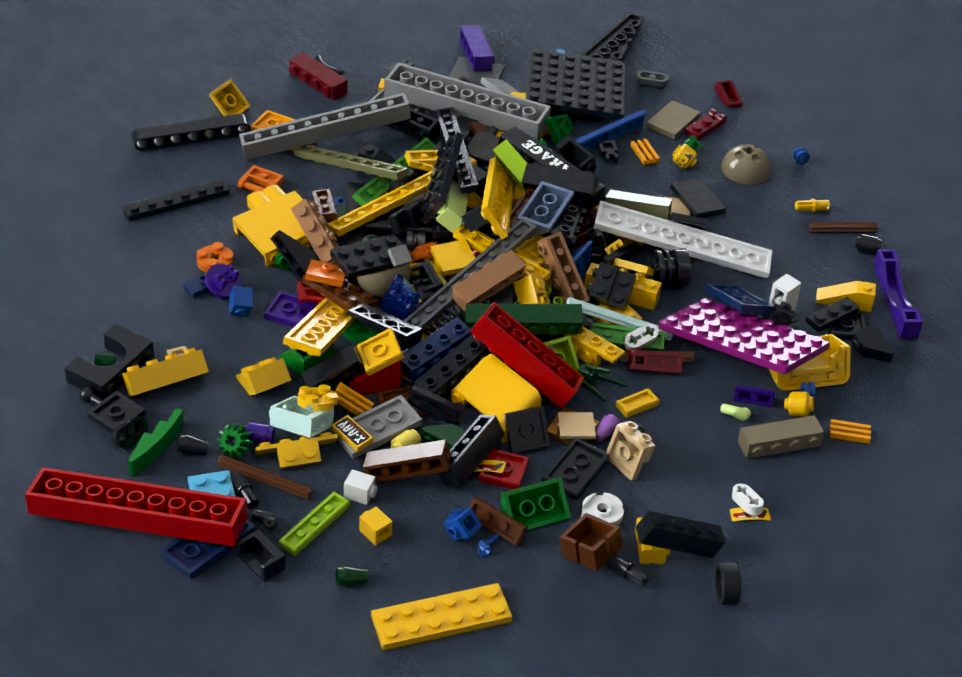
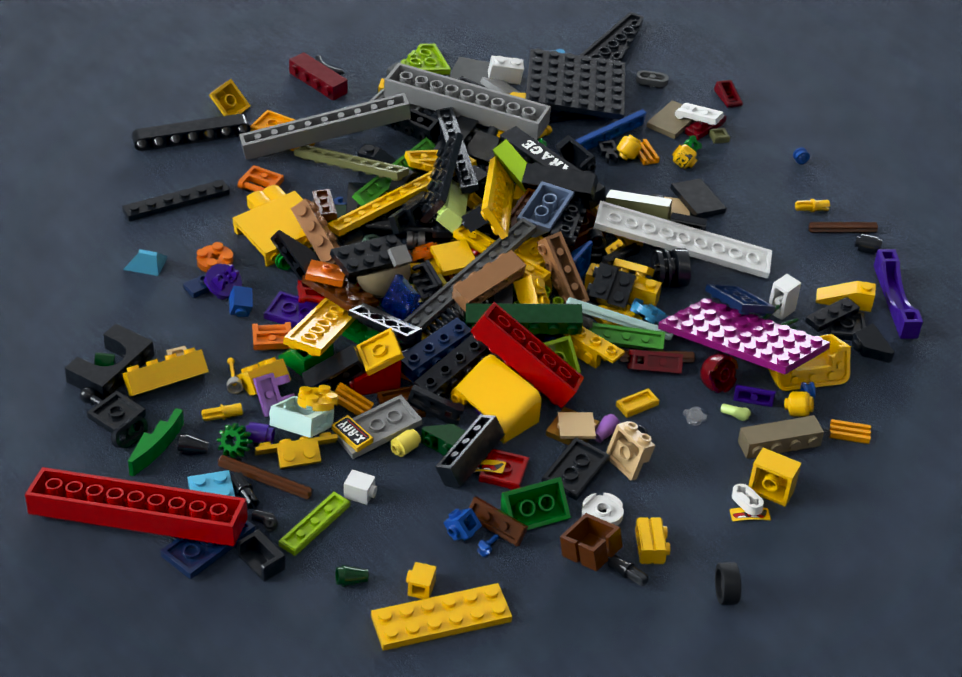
(147, 262): none -> medium azure slope
(222, 412): none -> yellow axle
(236, 382): none -> light grey hinge
(268, 390): none -> medium lavender plate
(270, 336): none -> orange plate
(375, 525): yellow brick -> none
(408, 461): reddish brown brick -> none
(421, 580): none -> yellow brick
(428, 58): none -> lime plate
(476, 48): dark purple brick -> none
(476, 126): reddish brown tile -> none
(506, 69): none -> white brick
(526, 429): black tile -> none
(558, 127): green wing -> none
(590, 374): dark green plant -> none
(629, 147): none -> yellow head
(640, 335): white beam -> none
(651, 312): none -> dark azure plate
(680, 534): black brick -> none
(694, 415): none -> clear plate
(699, 113): none -> white plate
(719, 135): none -> olive tile
(719, 372): none -> dark red cylinder
(746, 164): dark tan piece -> none
(774, 476): none -> yellow brick
(782, 313): black gear -> none

